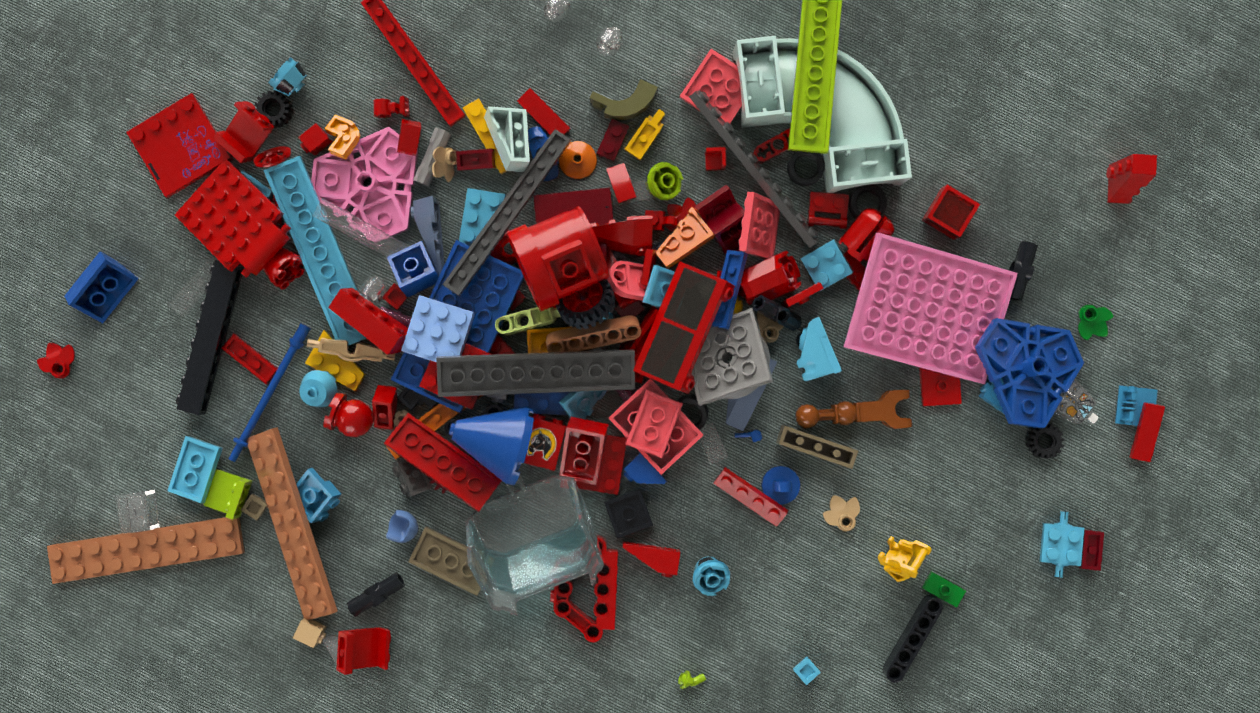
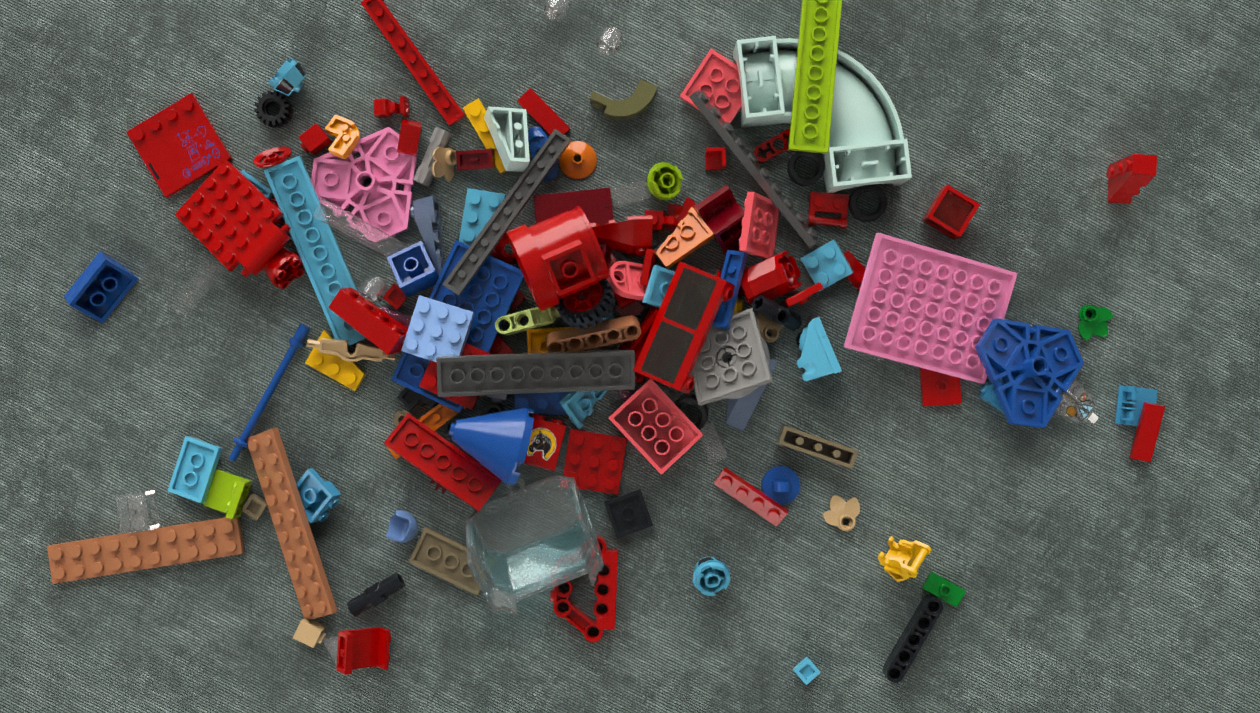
(56, 357): red plate -> none
(209, 339): black brick -> none
(245, 132): red panel -> none
(250, 358): red tile -> none
(318, 388): medium azure cone -> none
(350, 417): red tile -> none
(384, 406): red slope -> none
(412, 479): dark grey bracket -> none
(583, 450): red slope -> none
(612, 140): dark red plate -> none
(621, 183): red slope -> none
(642, 471): blue slope -> none
(645, 135): yellow hinge -> none
(654, 423): coral tile -> none
(660, 559): red slope -> none
(685, 680): lime plate -> none
(755, 435): blue hand -> none
(847, 412): dark orange piece -> none
(862, 232): red cylinder -> none
(1024, 267): black piece -> none
(1056, 441): black tyre -> none
(1061, 544): medium azure plate -> none
(1092, 550): dark red plate -> none

